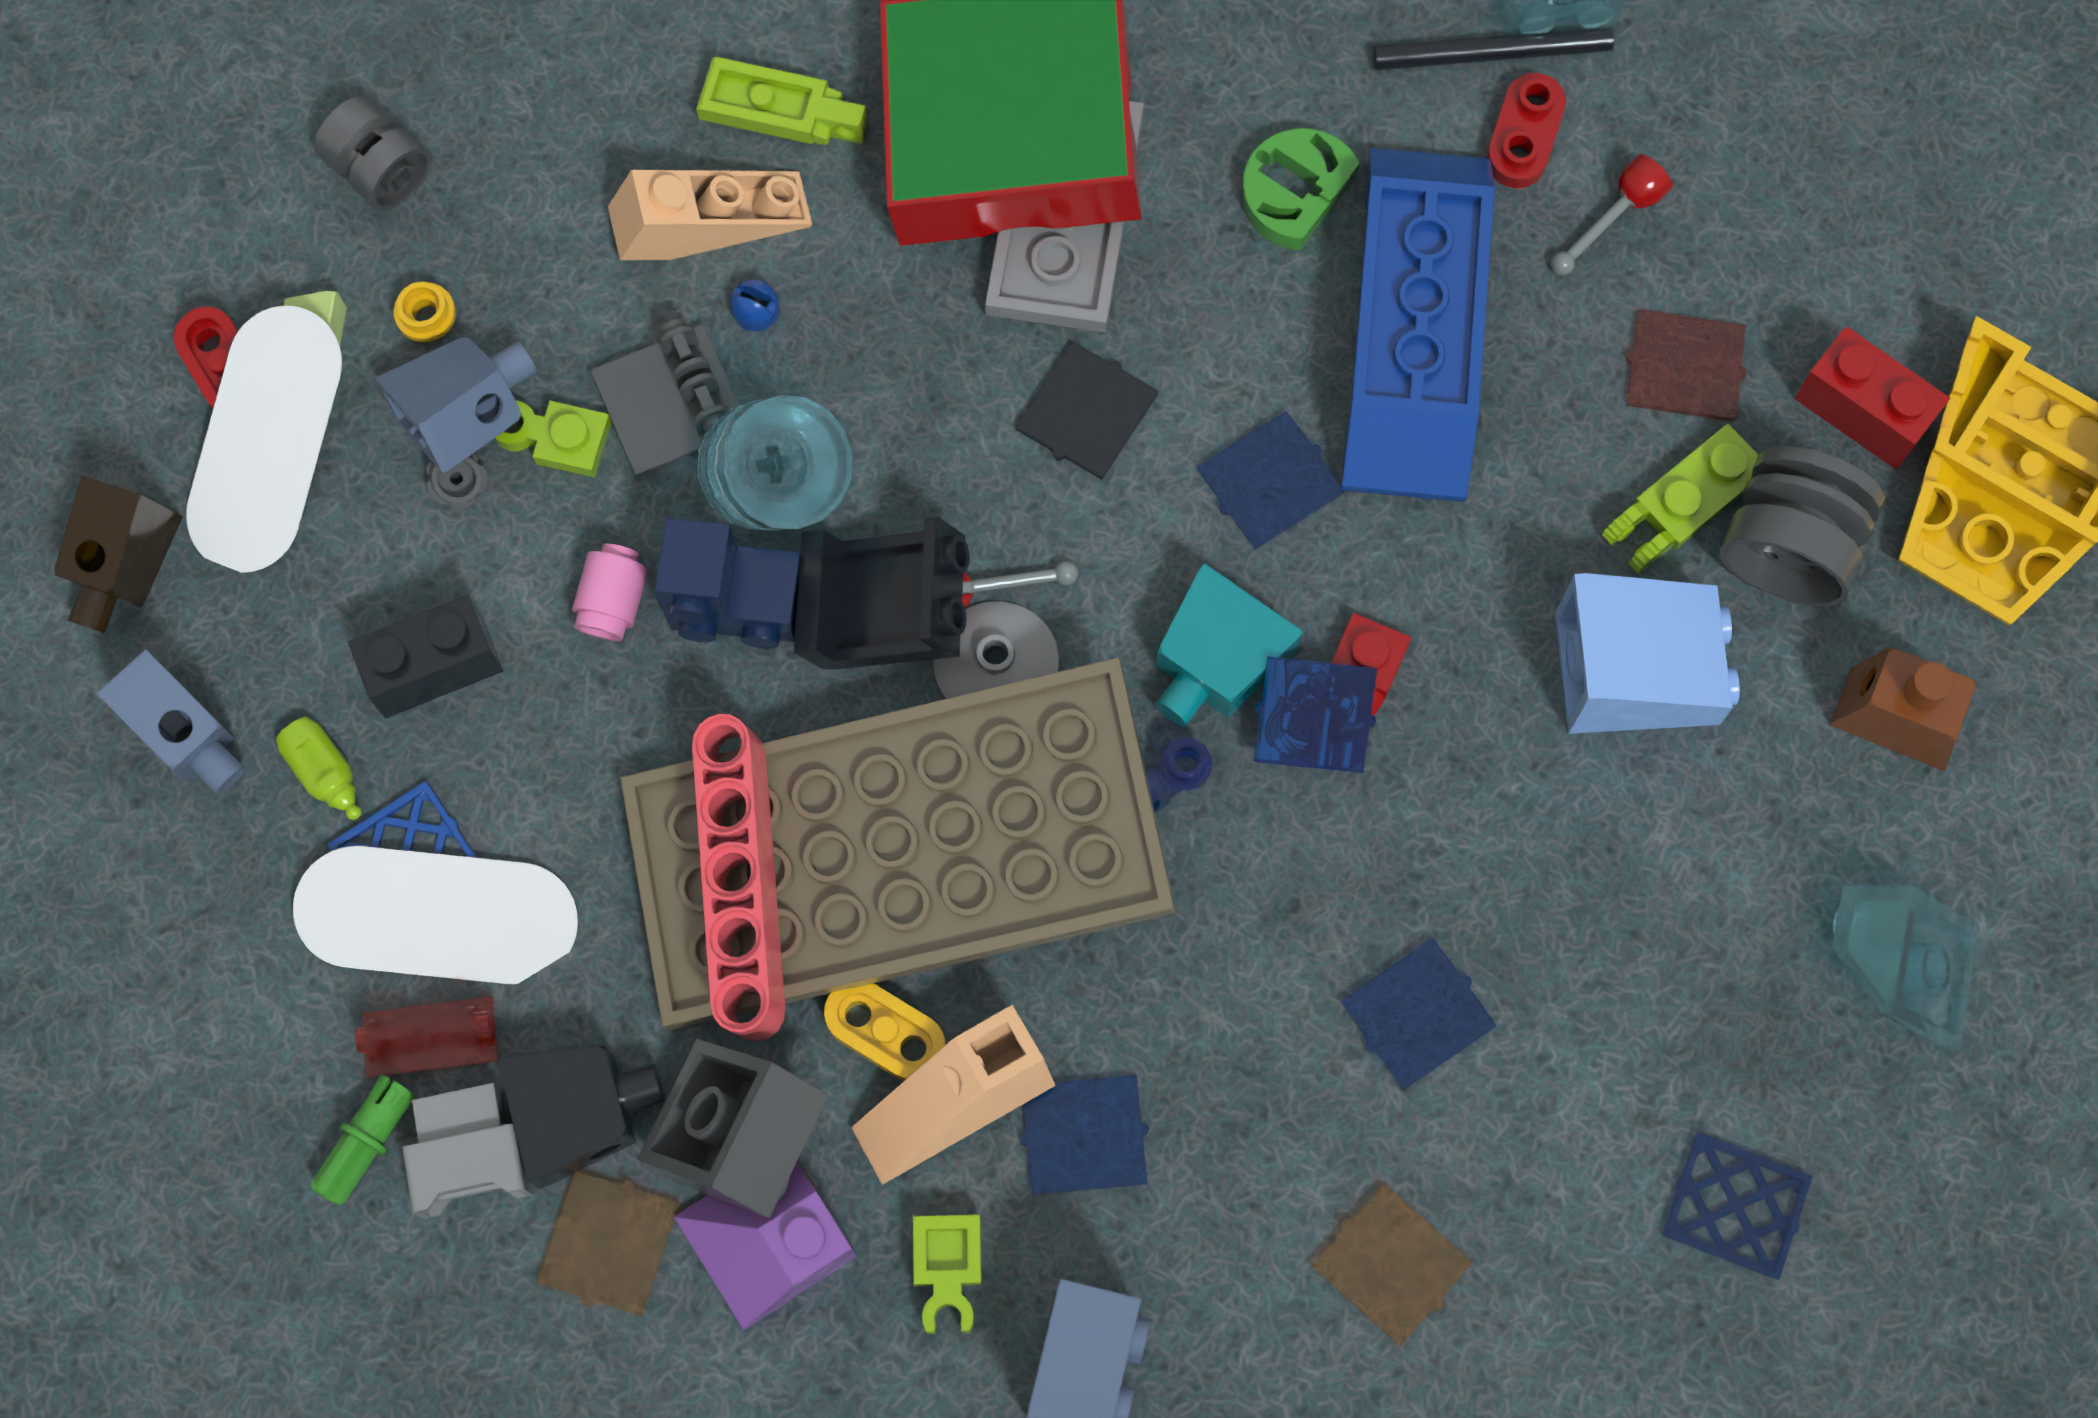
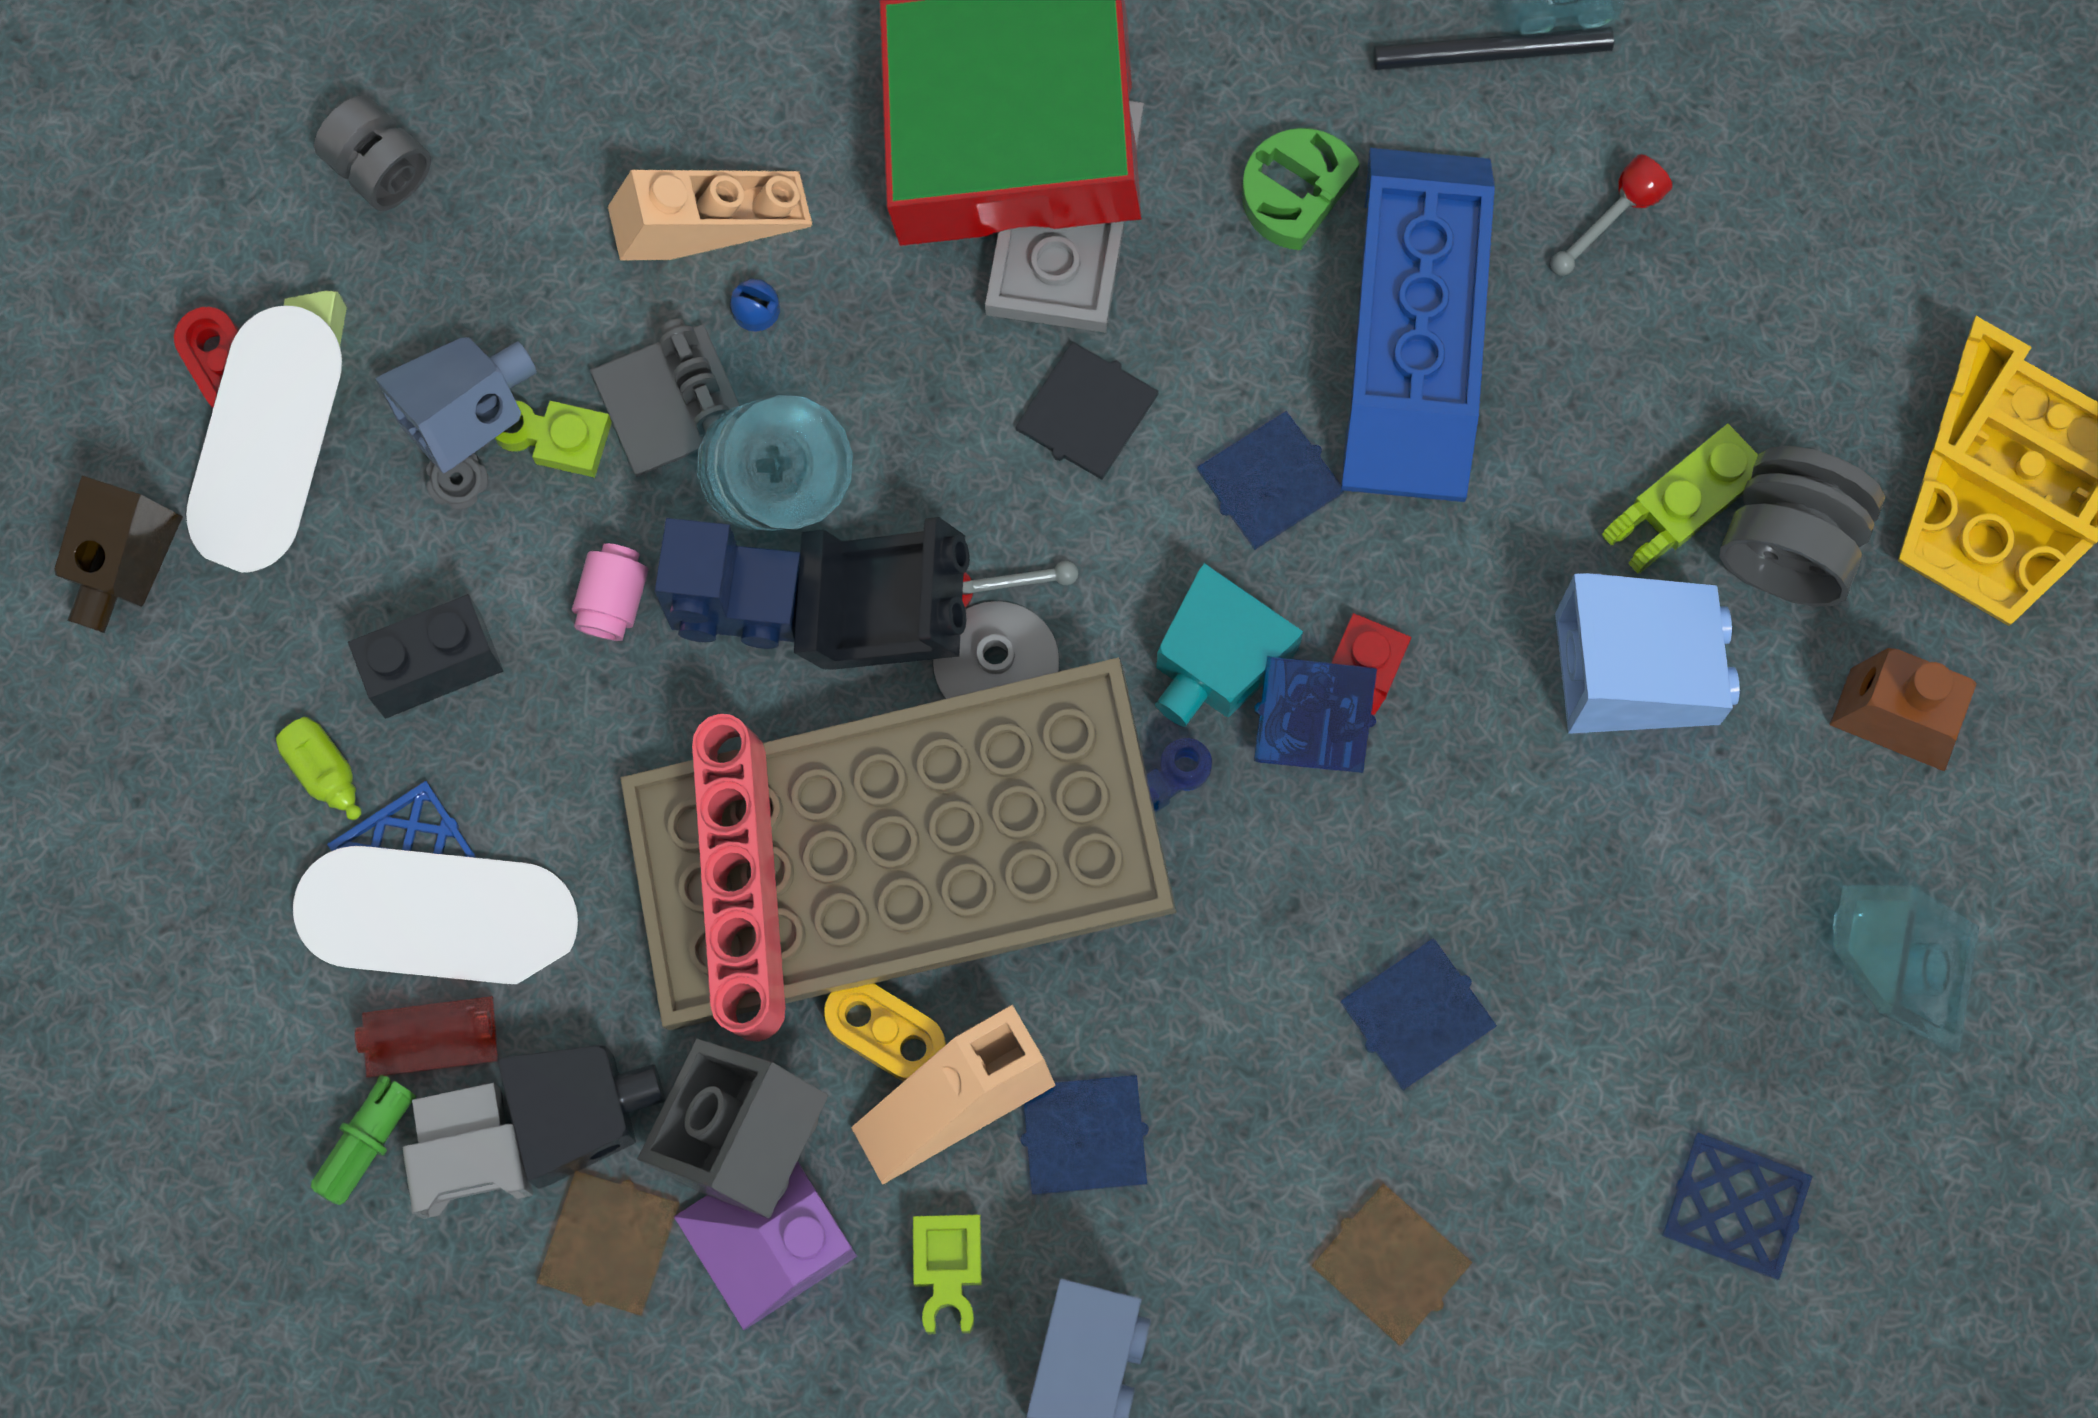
(158, 709): sand blue torso -> none
(416, 297): yellow plate -> none
(778, 104): lime hinge -> none
(1527, 127): red plate -> none
(1686, 365): clear red piece -> none
(1871, 397): red brick -> none

